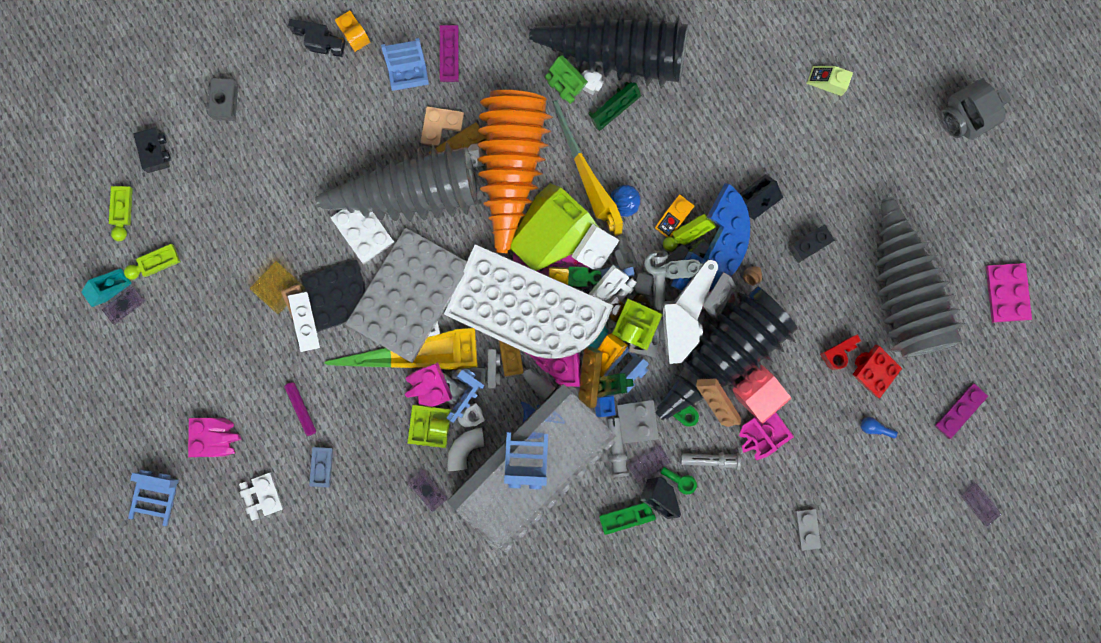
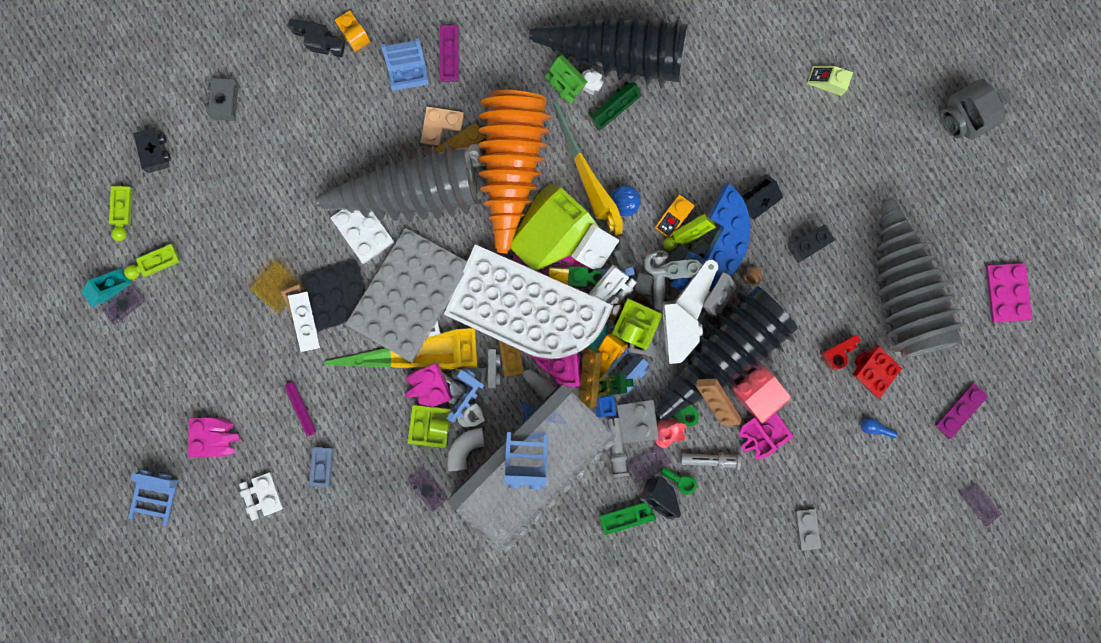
(670, 431): none -> coral hair

